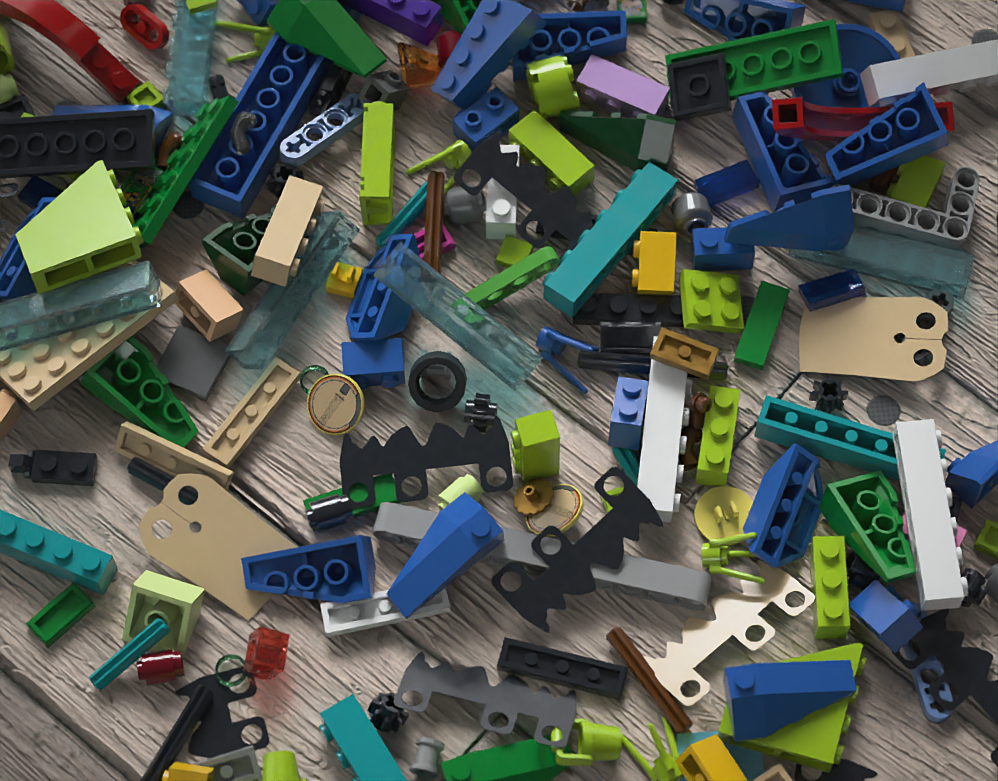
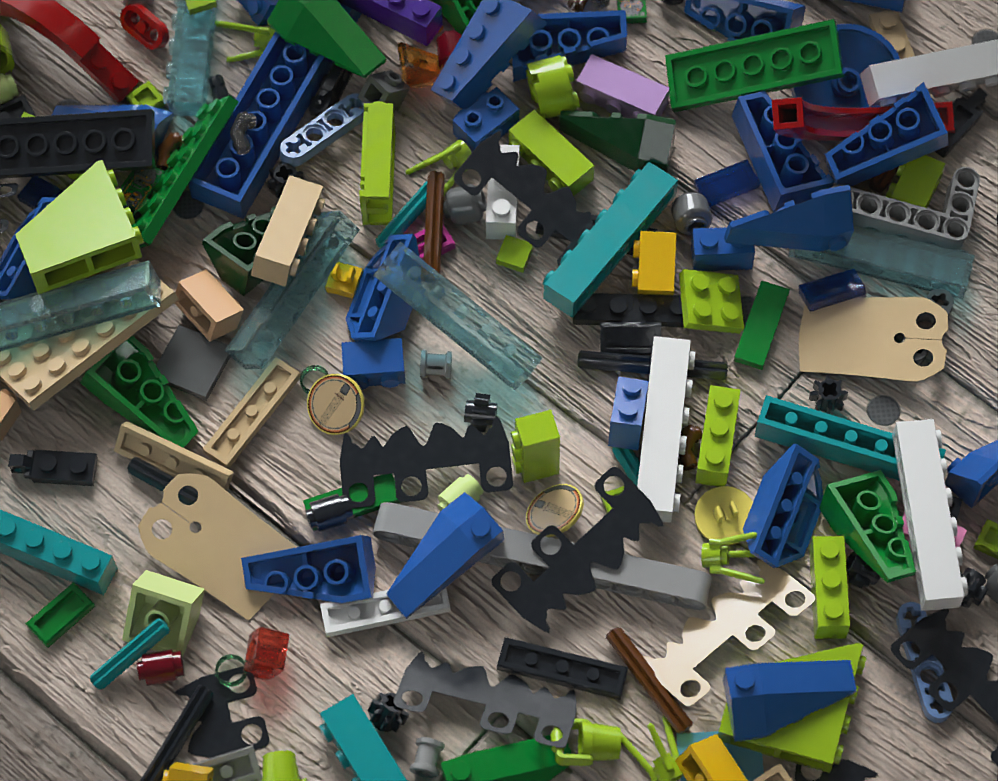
(424, 400): black tyre -> none
(514, 278): bright green beam -> none
(533, 497): pearl gold piece -> none
(554, 342): blue plant -> none
(684, 353): pearl gold plate -> none
(698, 407): reddish brown arm -> none
(699, 87): black tile -> none
(886, 615): blue brick -> none
(966, 115): none -> black hinge

